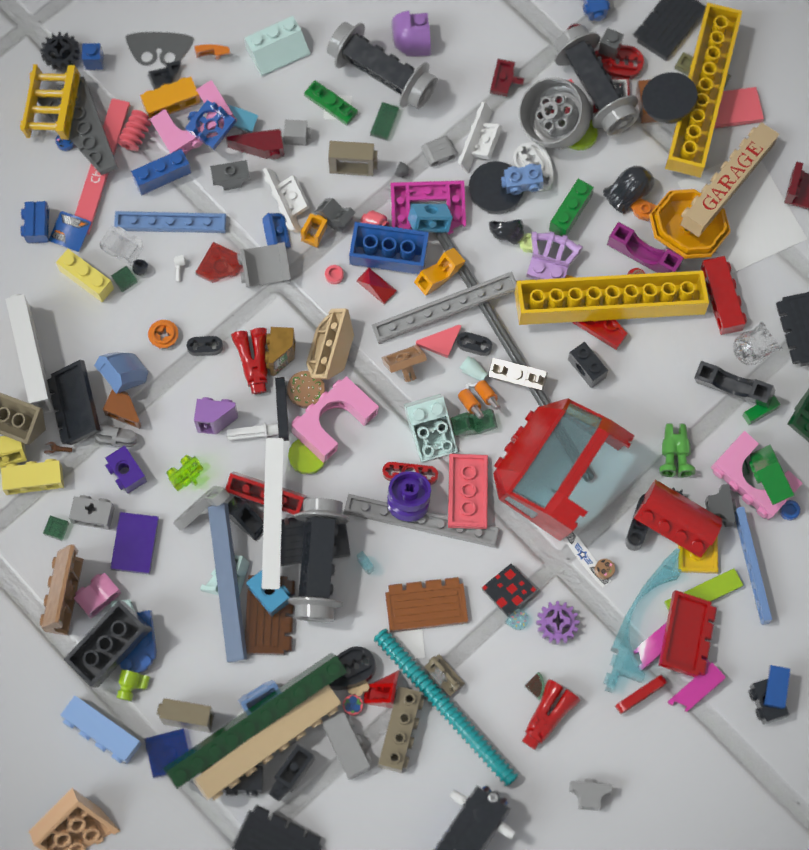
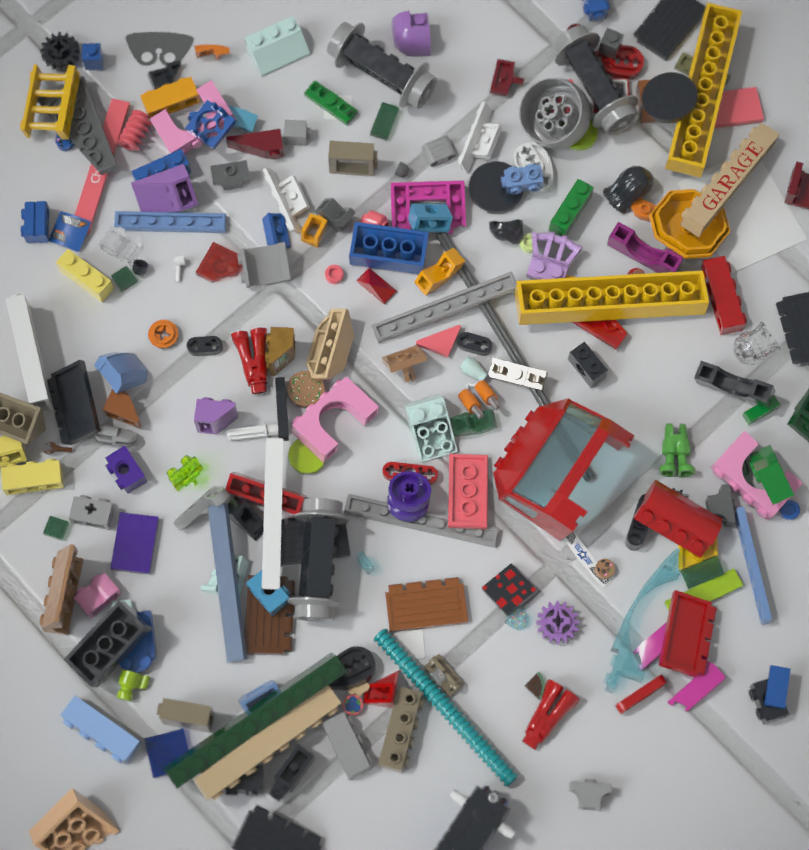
(165, 191): none -> medium lavender slope
(702, 571): none -> clear green tile

